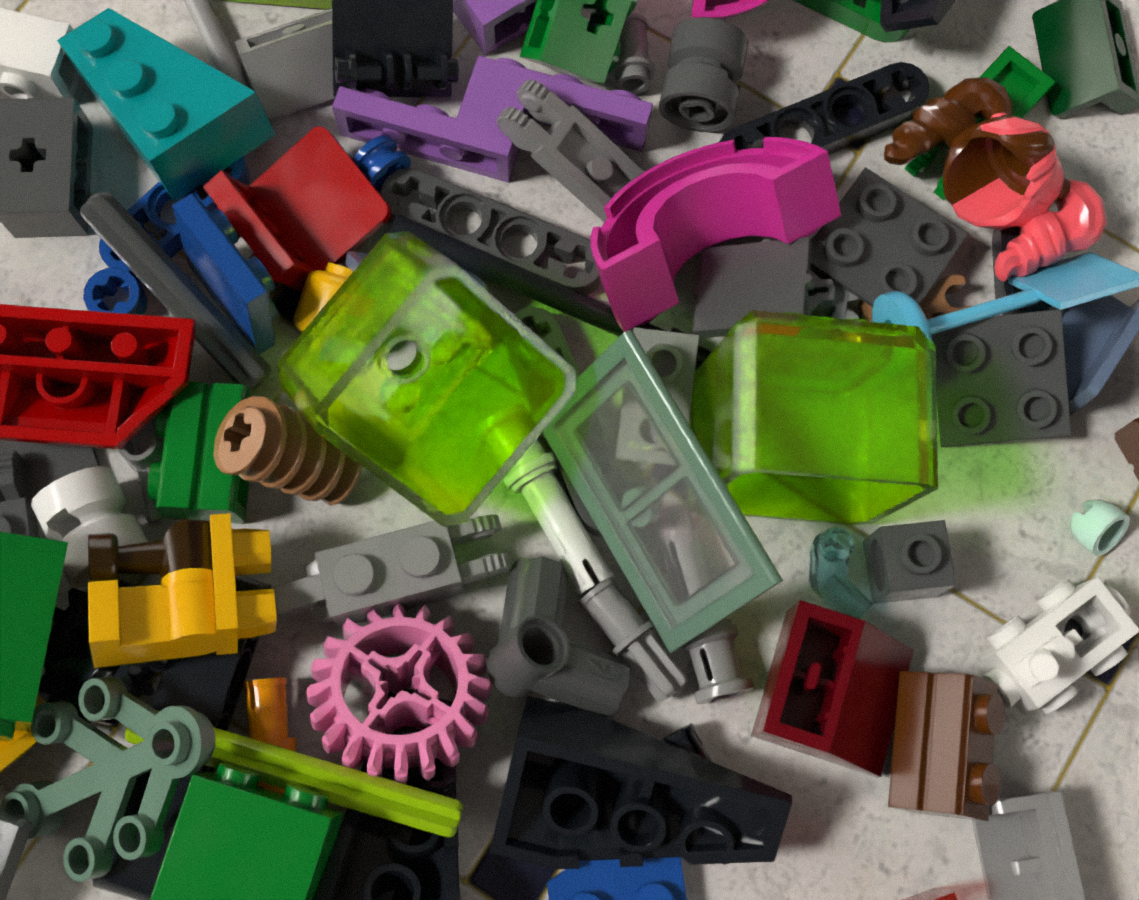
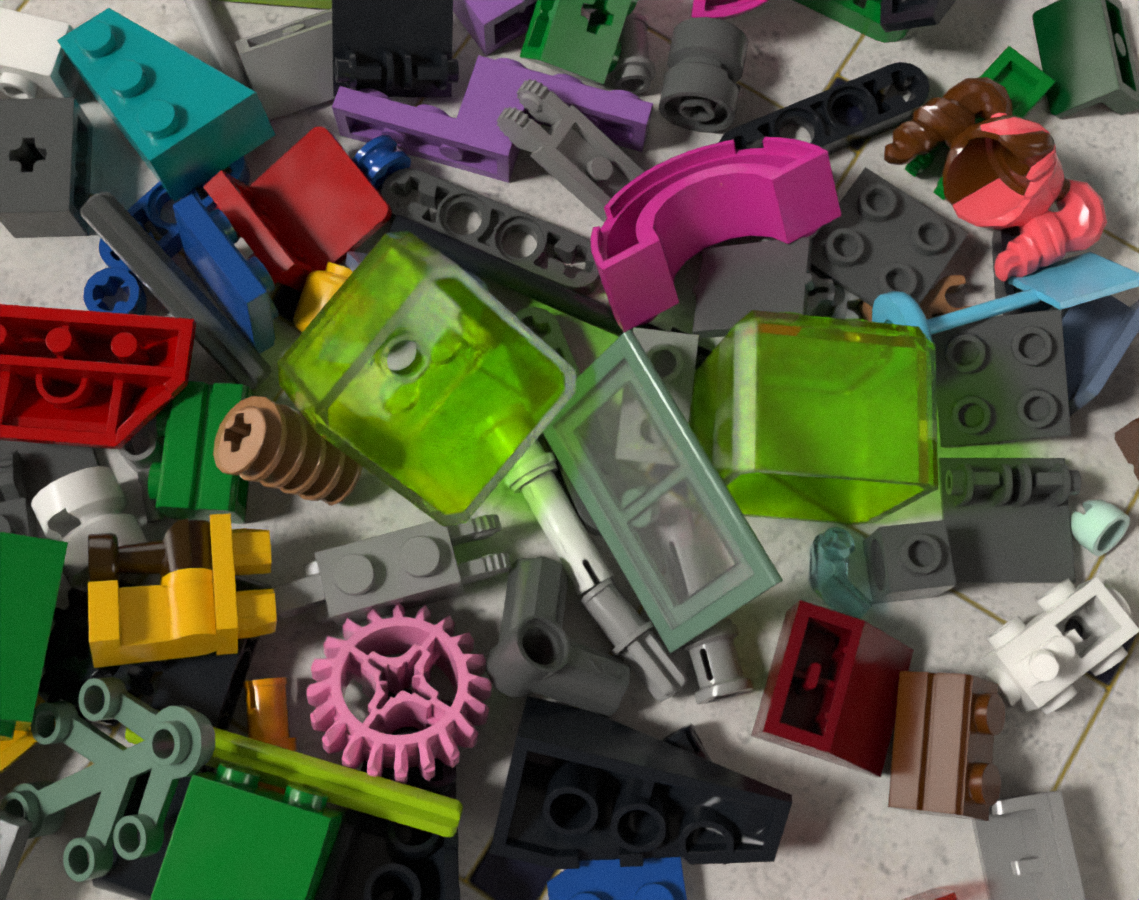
(1009, 518): none -> dark grey hinge

